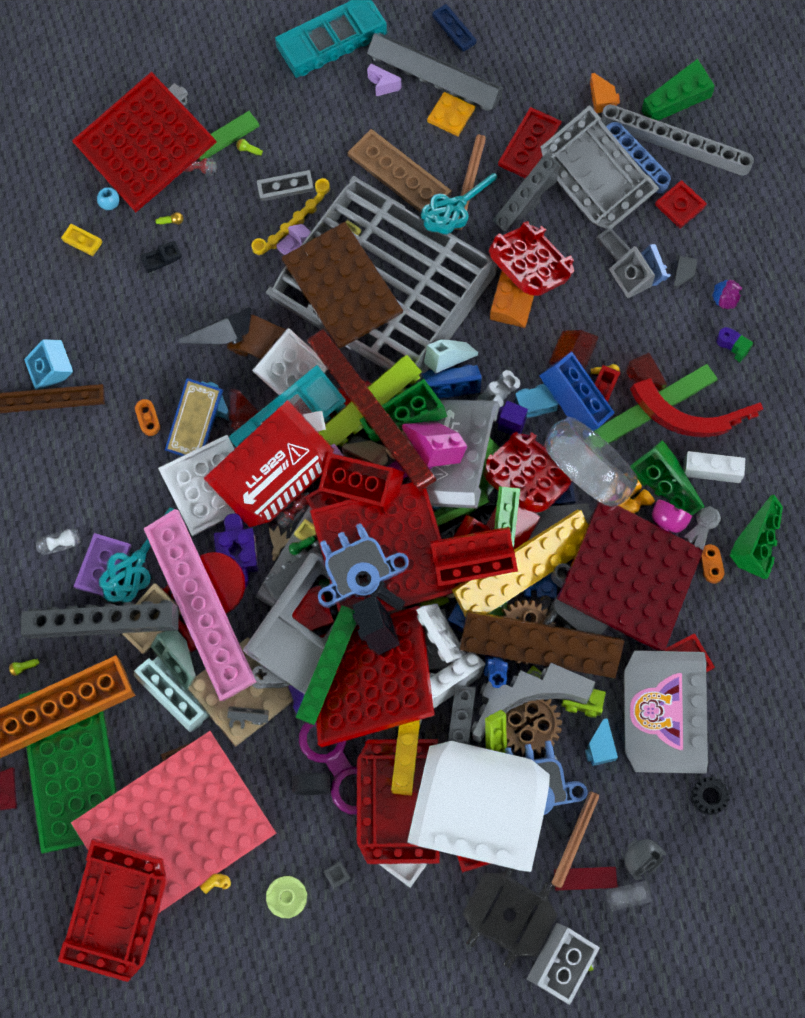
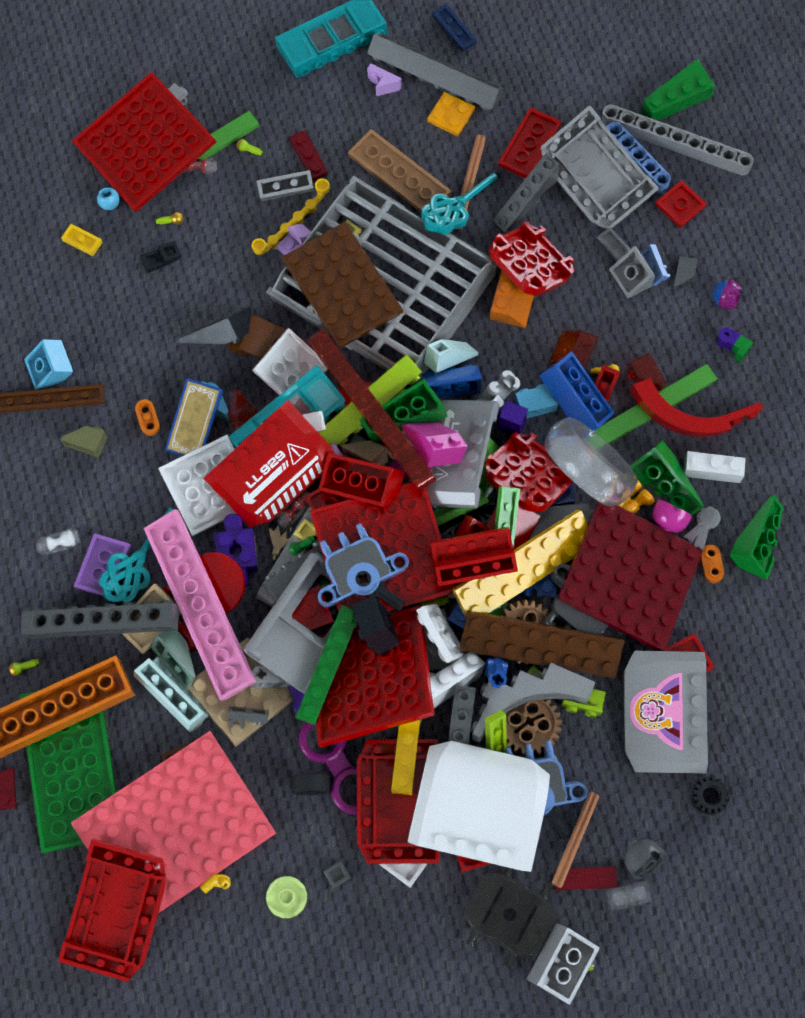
(86, 440): none -> olive slope
(308, 155): none -> dark red plate
(601, 747): medium azure slope -> none
(602, 93): orange slope -> none

